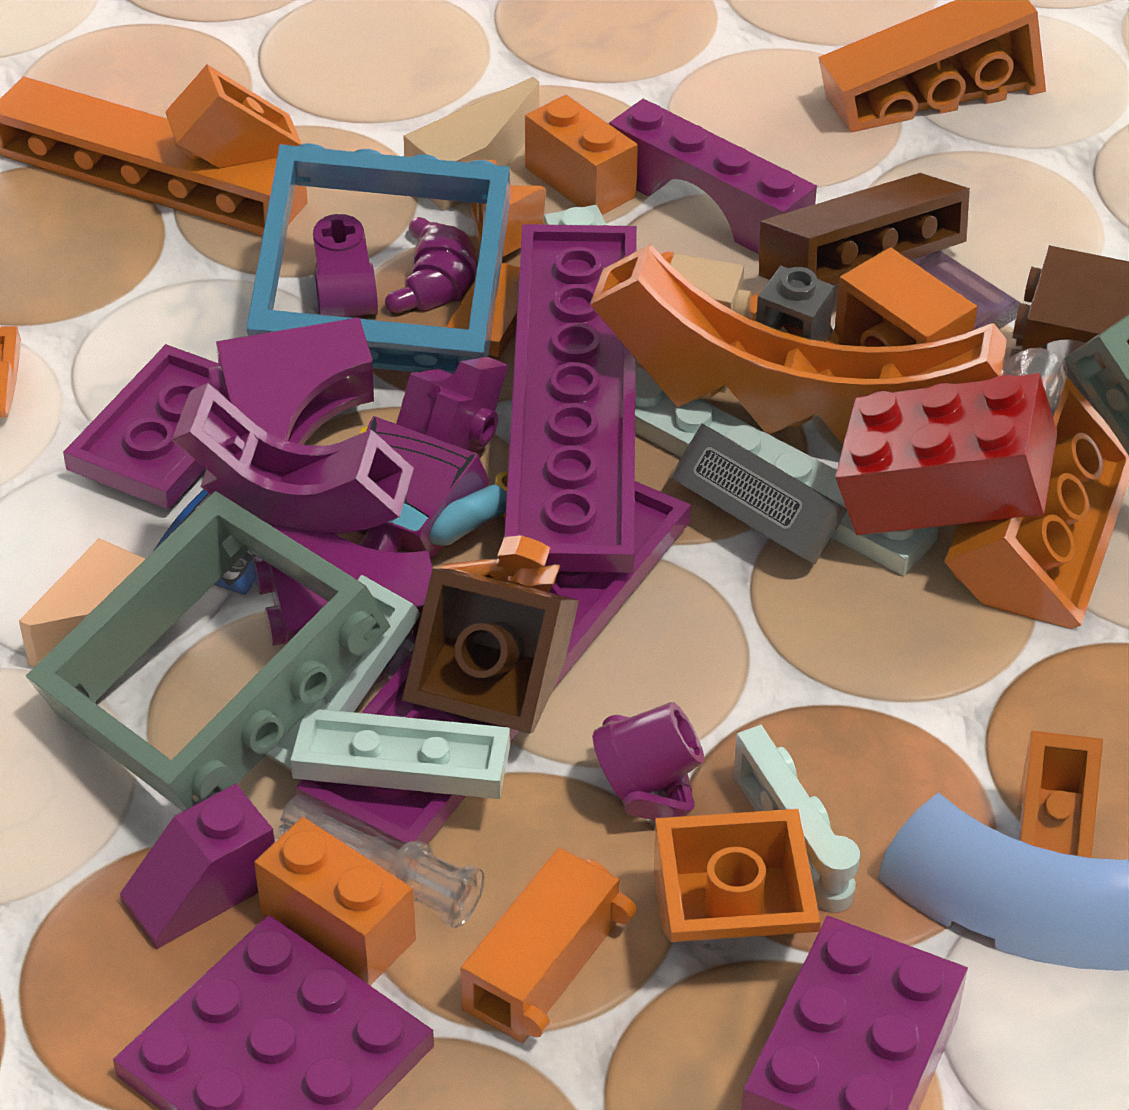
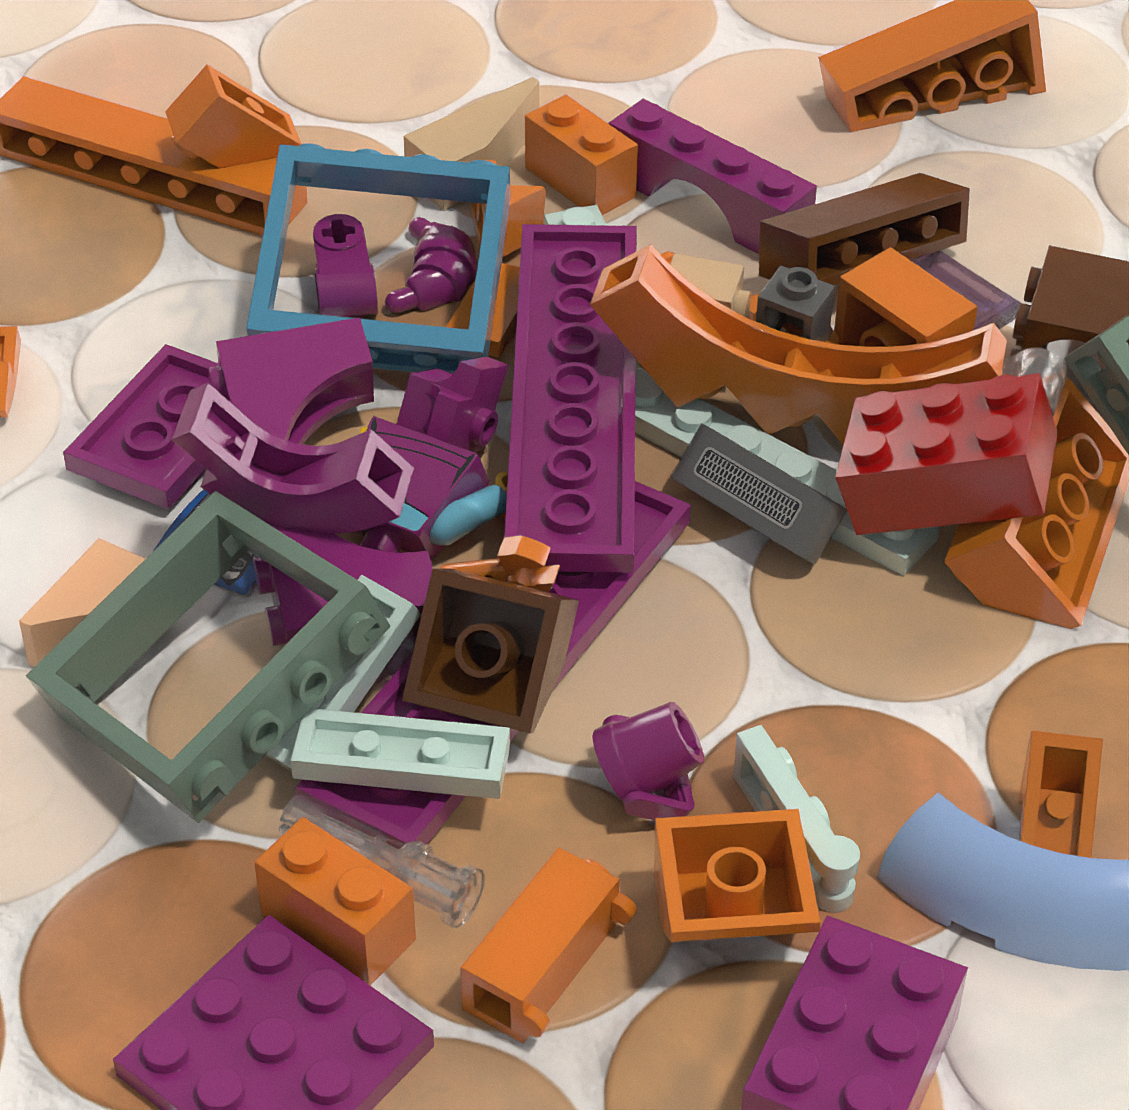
(198, 866): magenta slope -> none

